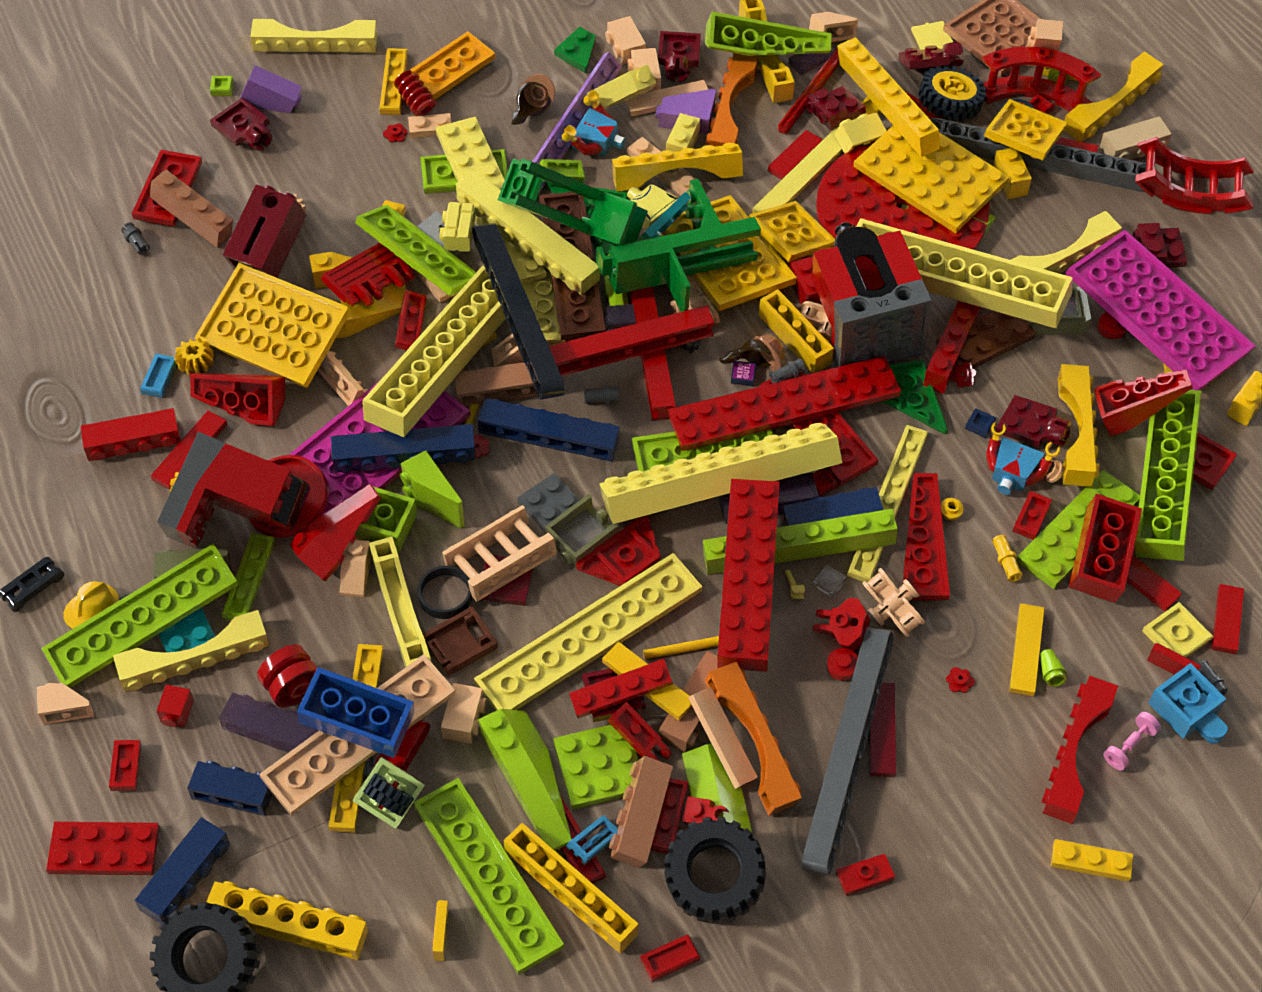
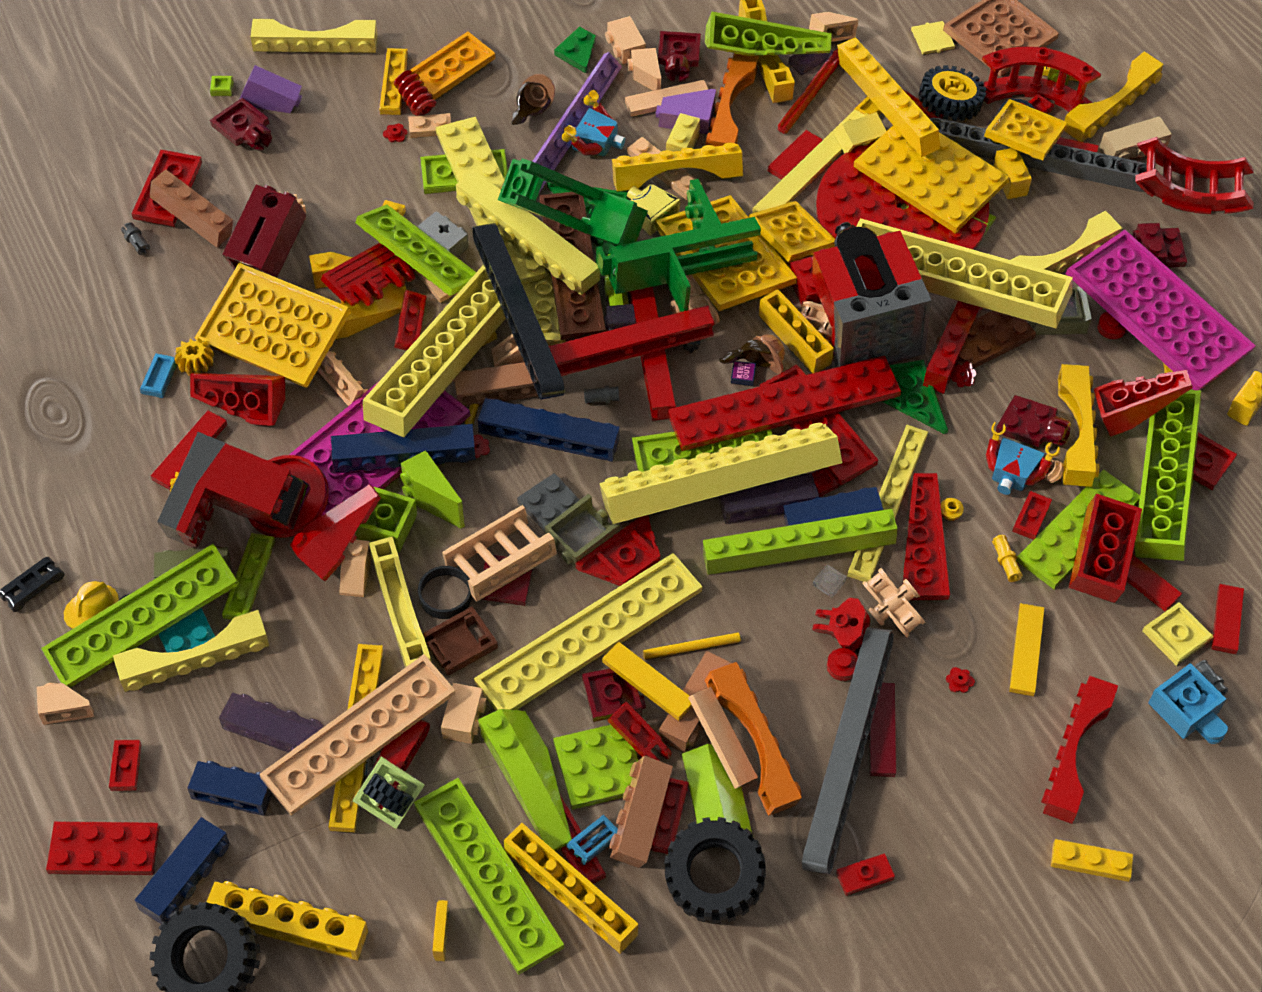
(130, 434): red brick -> none
(175, 706): red brick -> none
(287, 675): red wheel -> none
(355, 712): blue brick -> none
(458, 226): light yellow brick -> none
(569, 168): lime plate -> none
(620, 688): red plate -> none
(626, 87): light yellow slope -> none
(666, 218): teal plate -> none
(669, 957): red tile -> none
(701, 808): red plate -> none
(748, 574): red brick -> none
(789, 371): dark grey pin -> none
(796, 591): light yellow hand -> none
(834, 106): dark red plate -> none
(932, 56): dark red plate -> none
(980, 423): dark blue tile -> none
(1046, 34): light nougat brick -> none
(1052, 669): lime cone -> none
(1147, 724): bright pink wheel -> none
(1169, 660): red tile -> none

